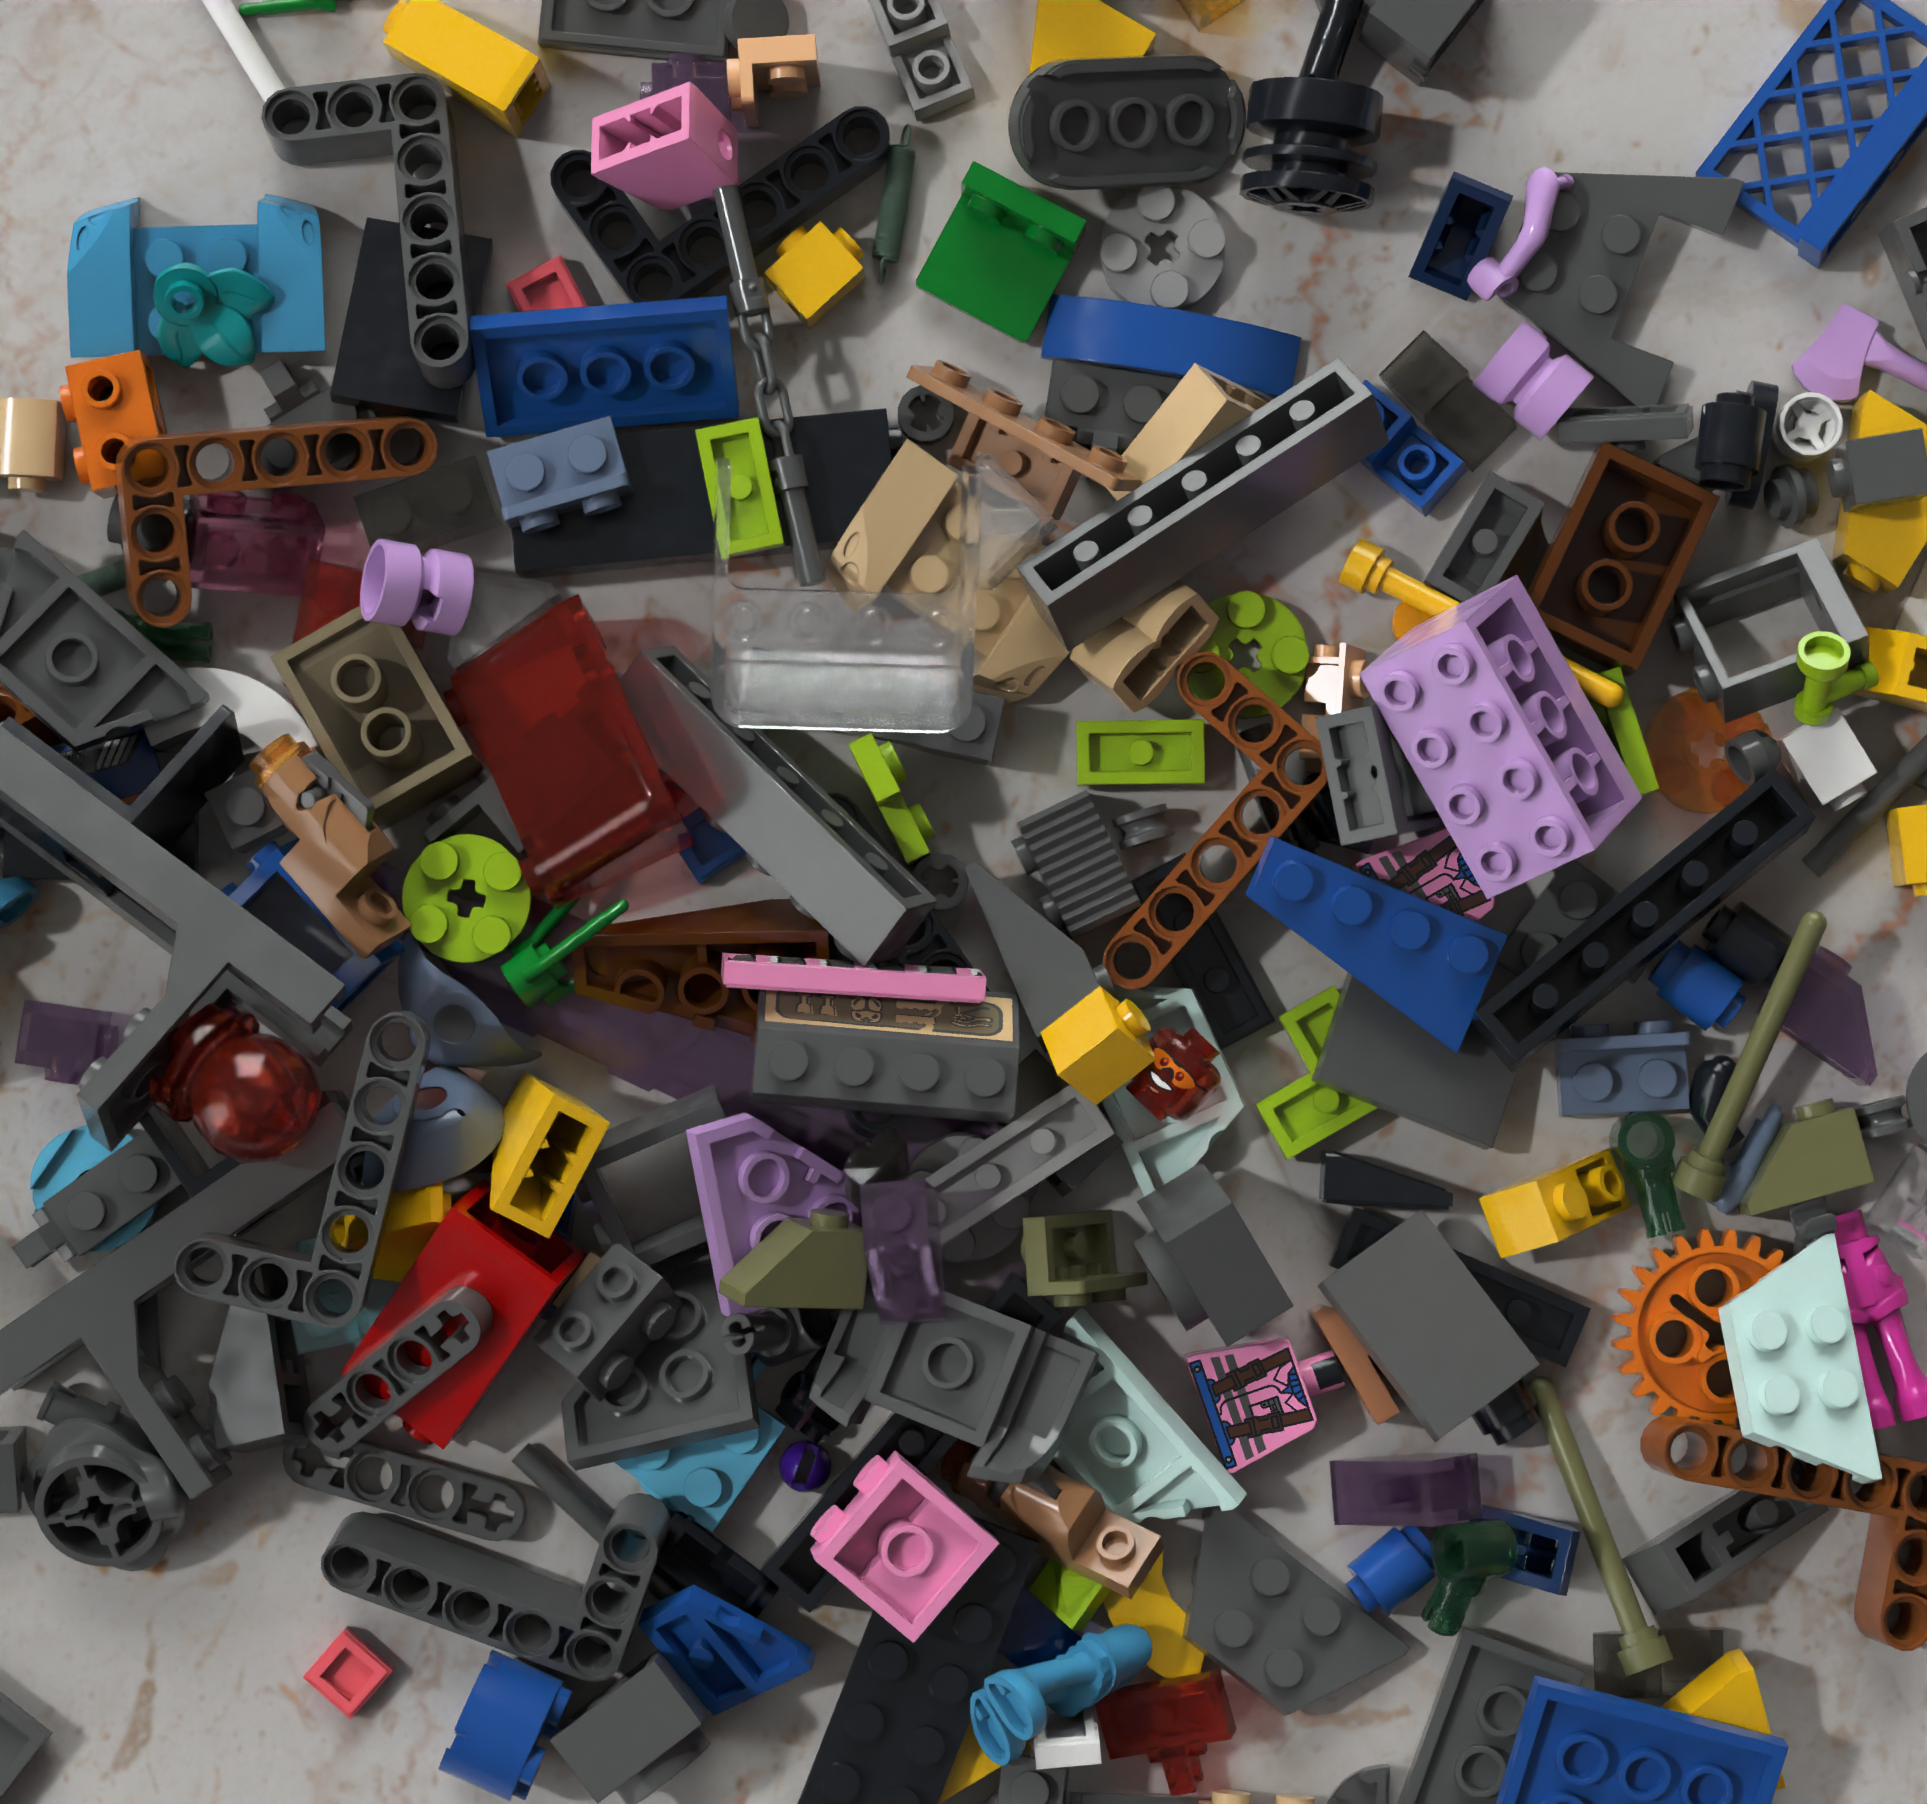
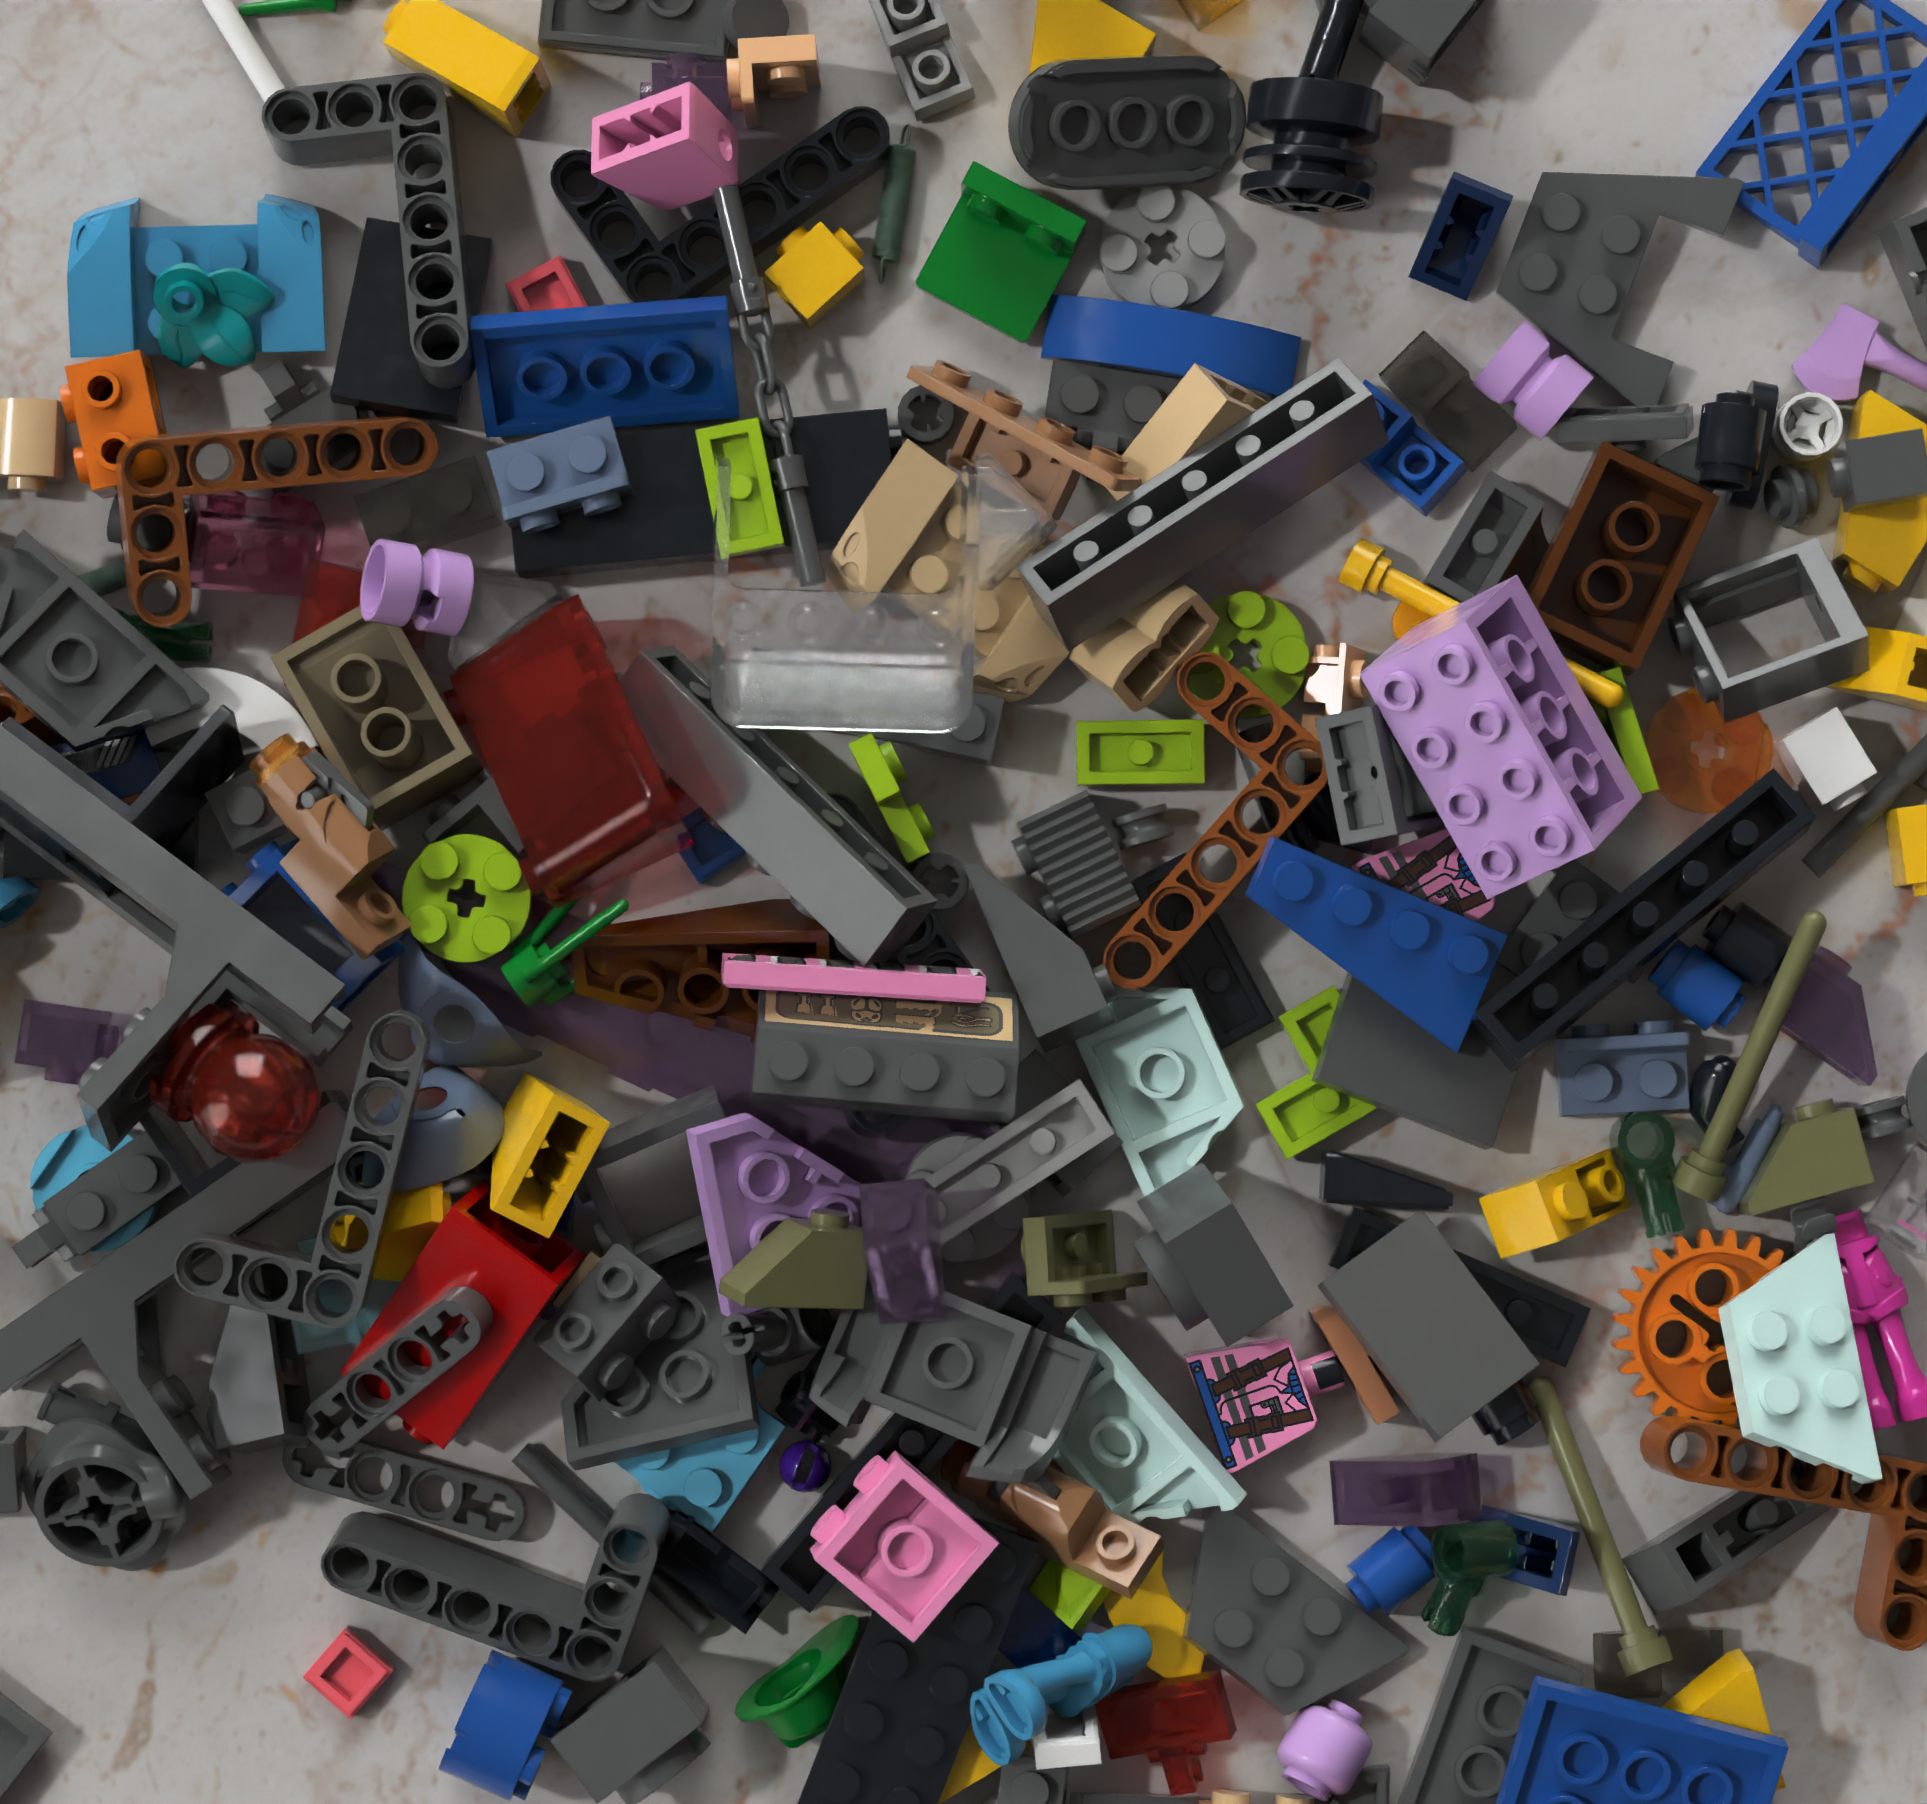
(721, 1648): blue wing -> none
(803, 1690): none -> green piece
(875, 1163): clear smoke plate -> none
(1099, 1044): yellow brick -> none
(1179, 1076): clear red head -> none
(1324, 1749): none -> lavender head
(1541, 193): lavender piece -> none
(1752, 755): dark grey hinge -> none
(1824, 662): lime piece -> none

